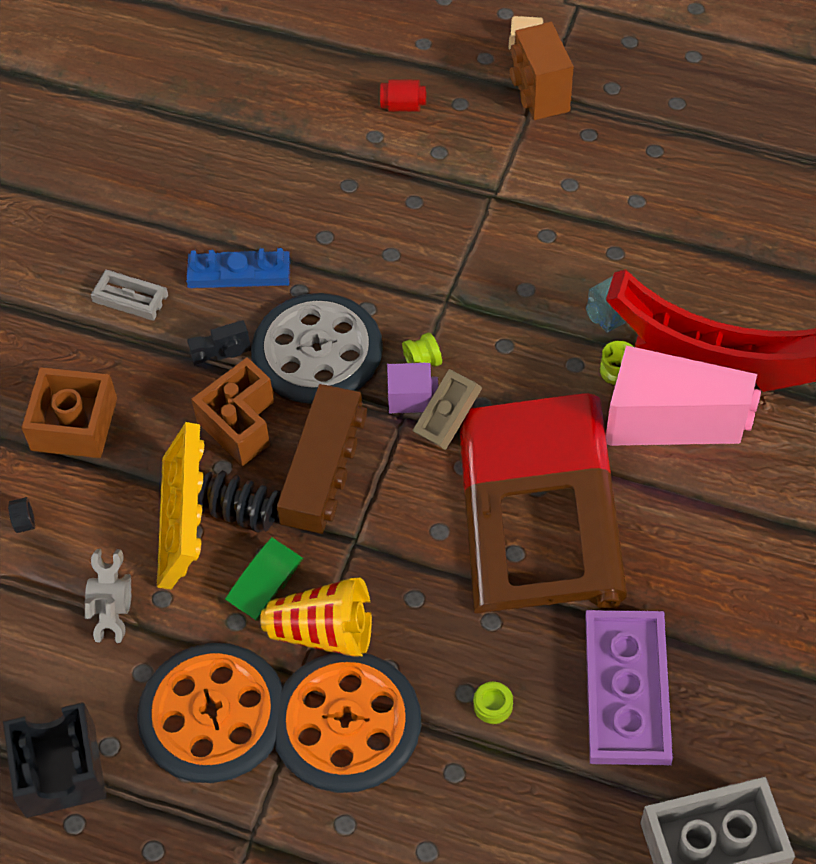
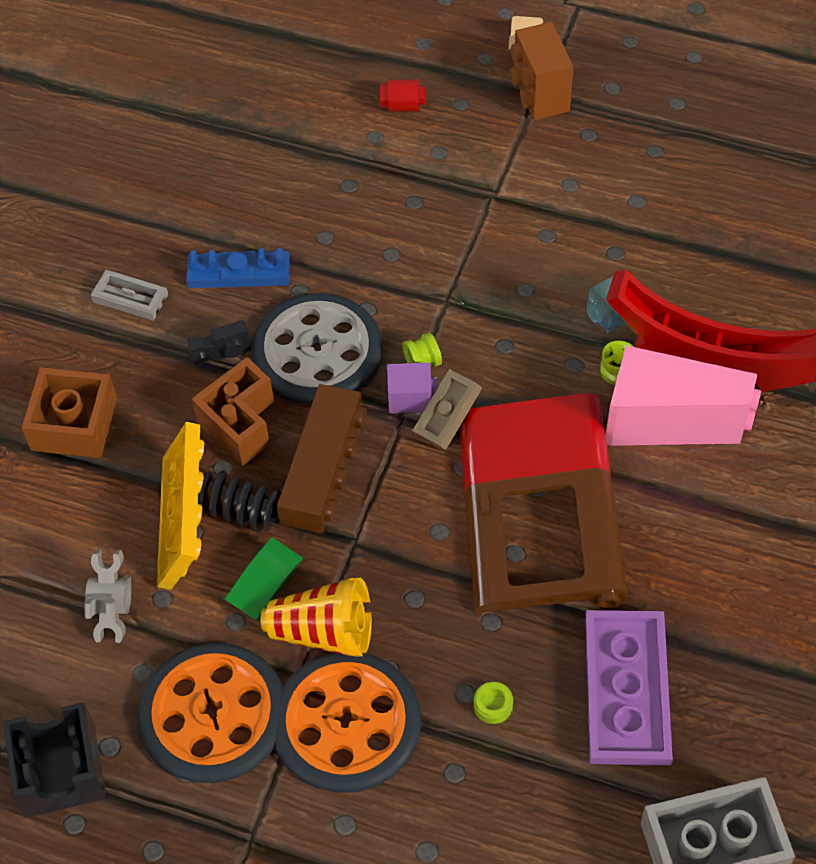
(21, 515): black axle -> none

